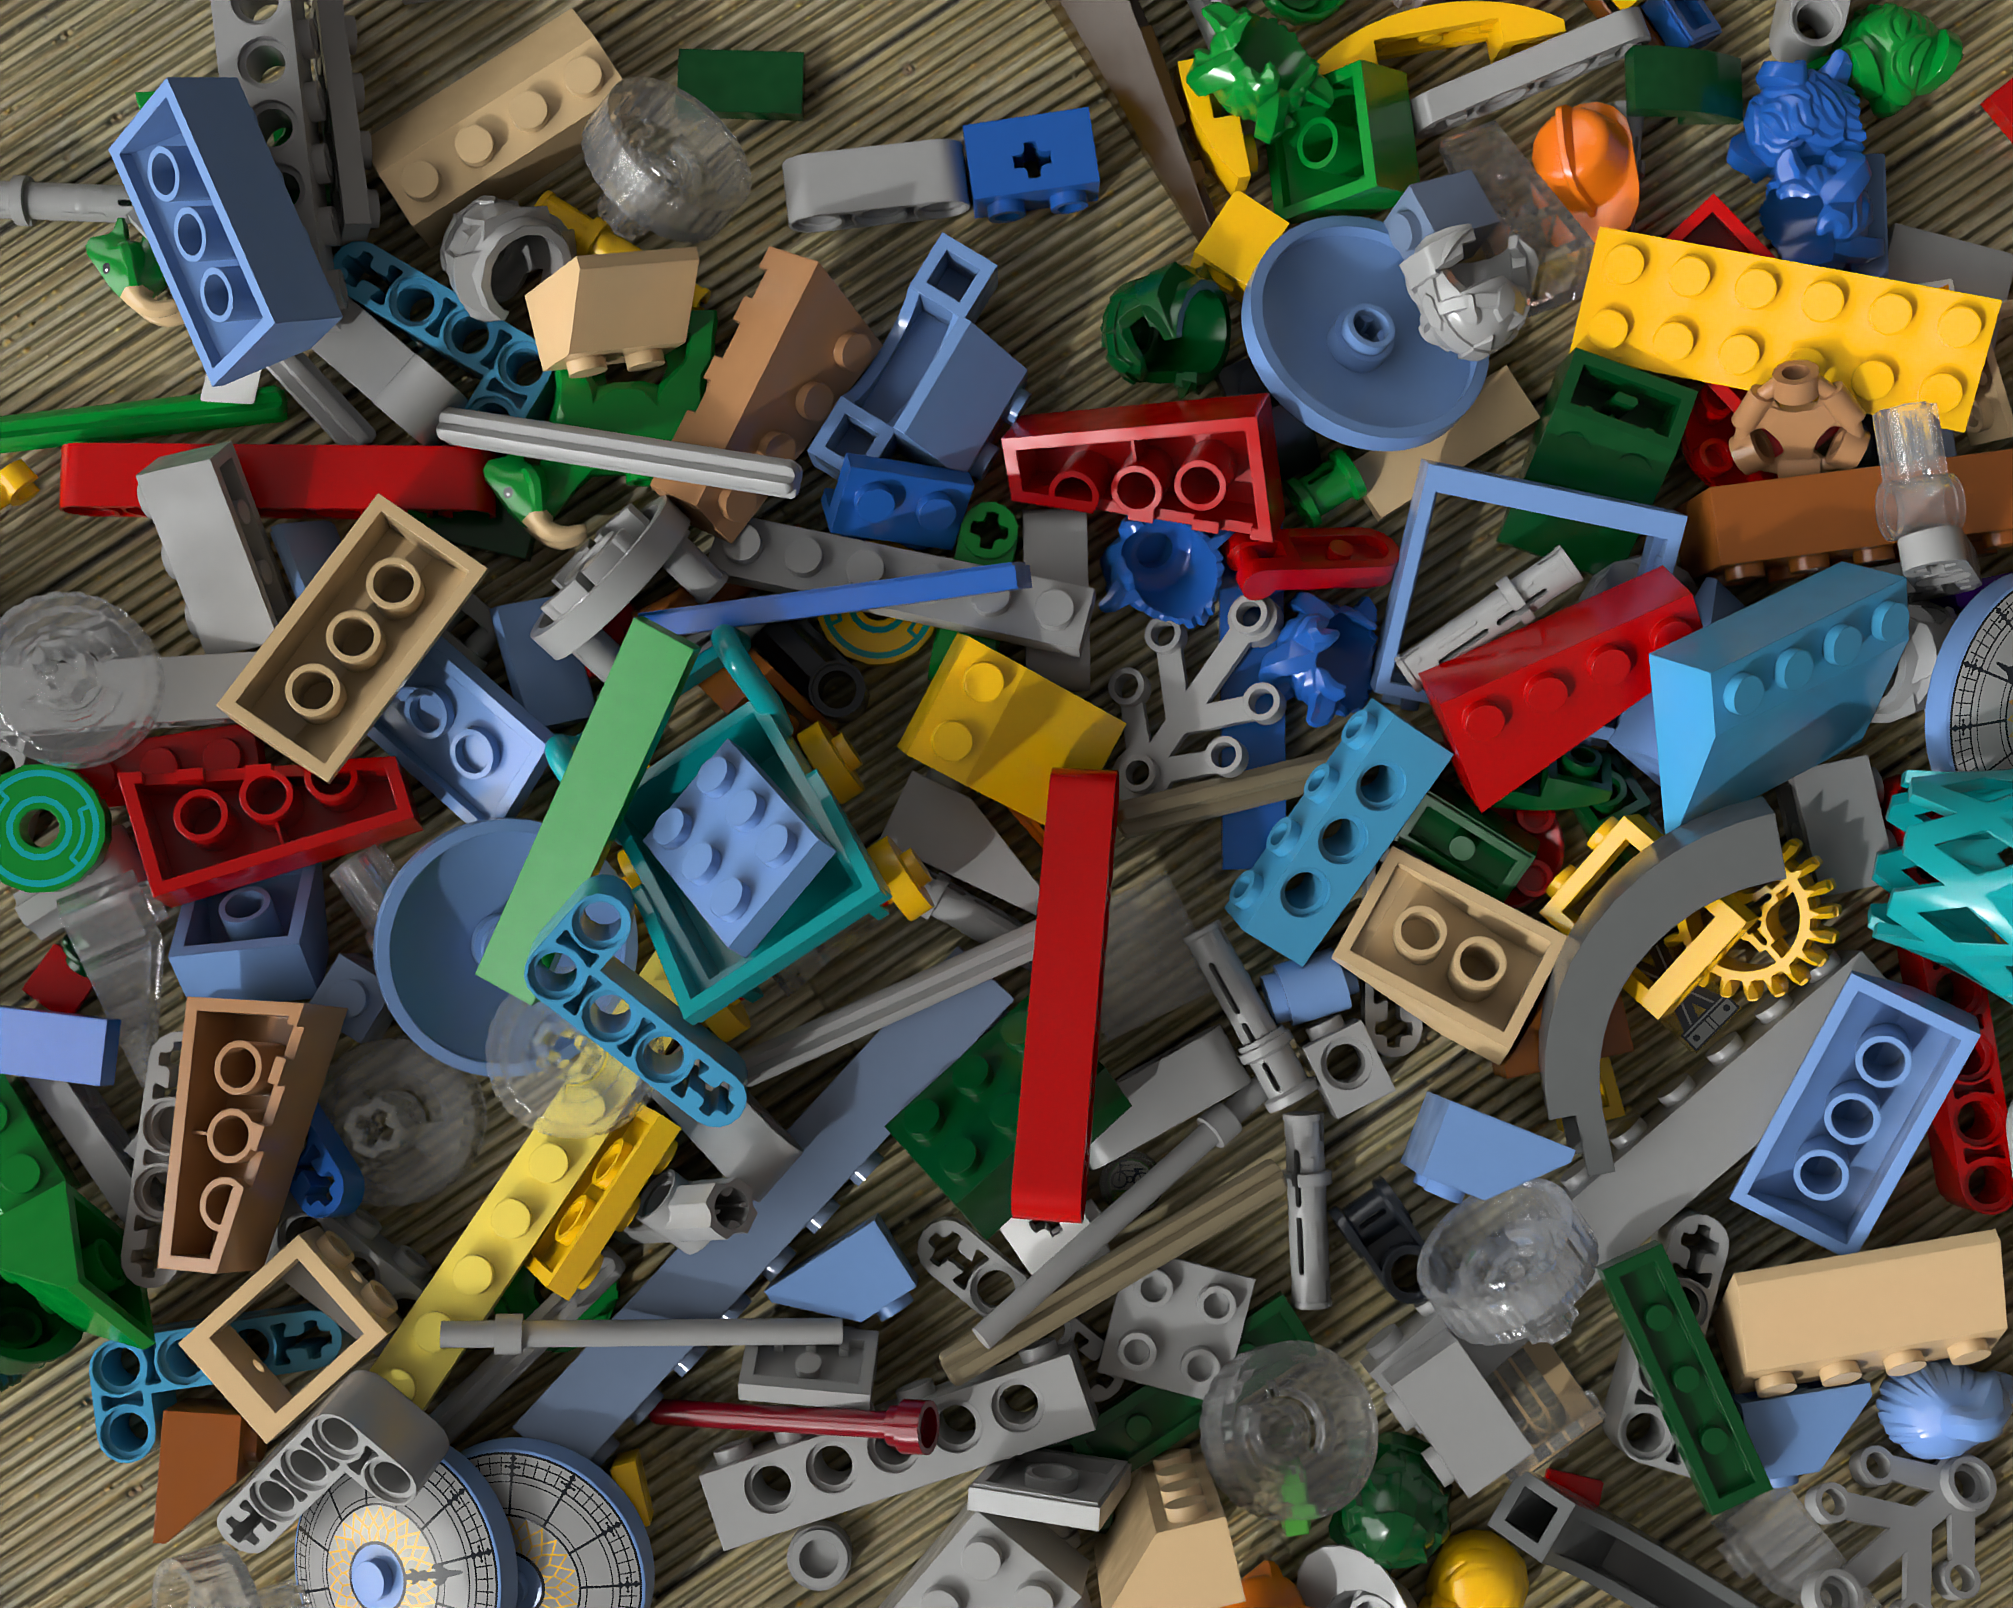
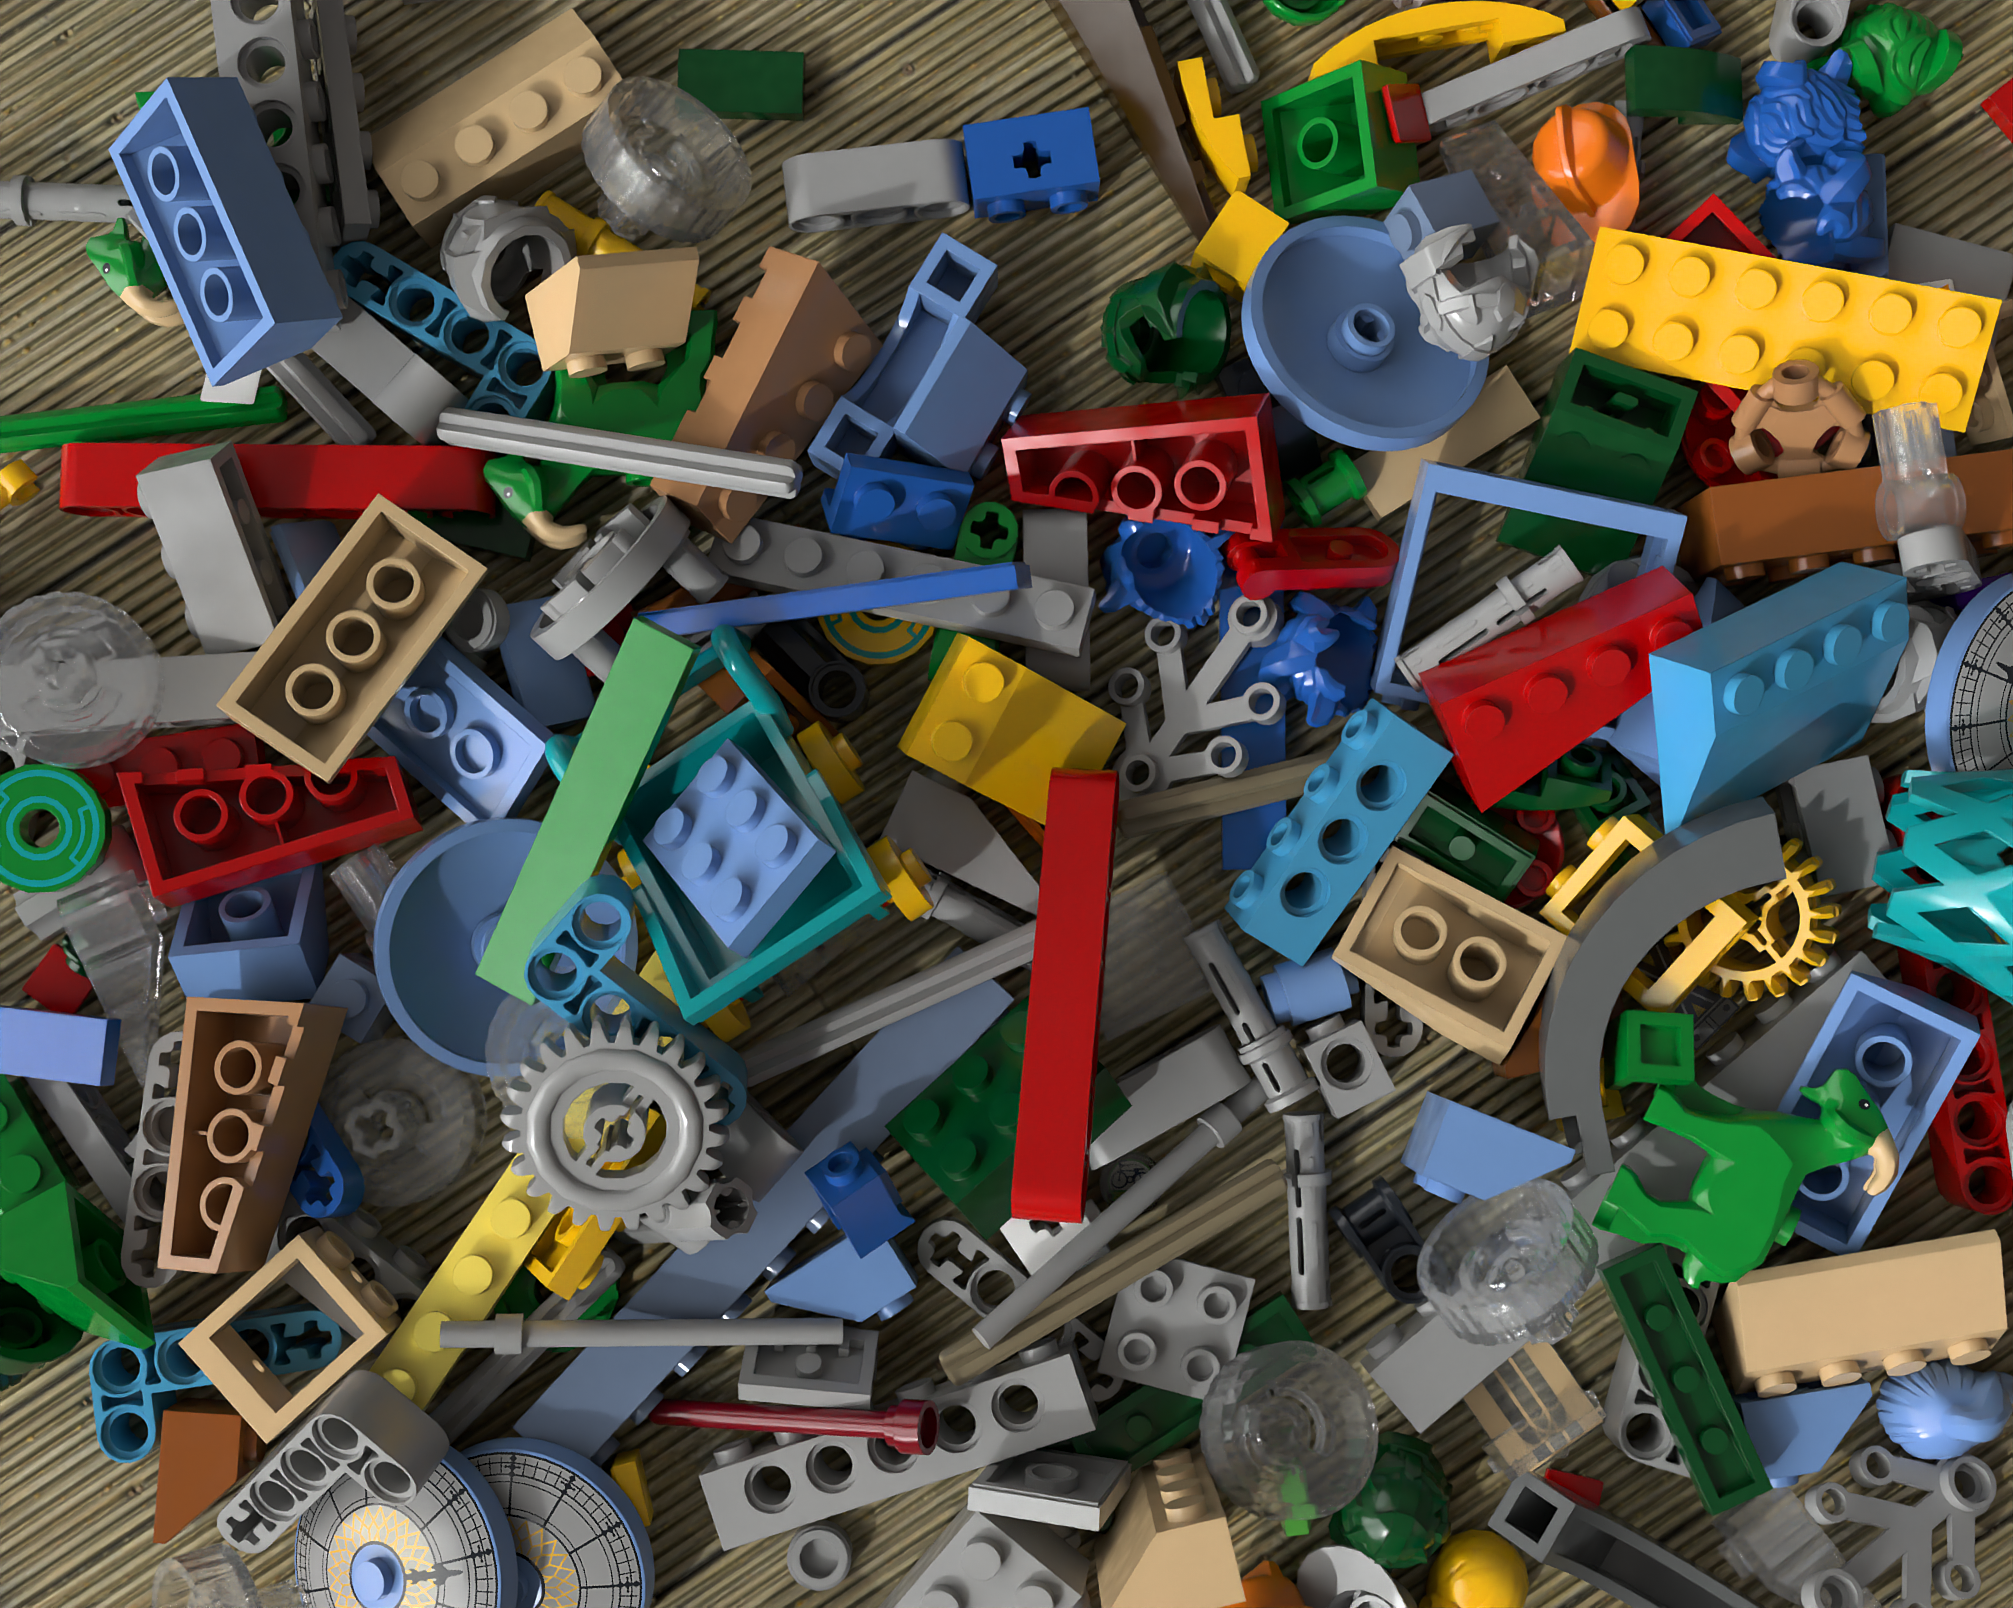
(480, 622): none -> light grey tile
(635, 1076): none -> light grey gear
(859, 1197): none -> blue window
(1257, 70): green hair -> none
(1406, 113): none -> red piece
(1457, 1413): light grey brick -> none
(1649, 1049): none -> green panel
(1749, 1173): none -> green animal

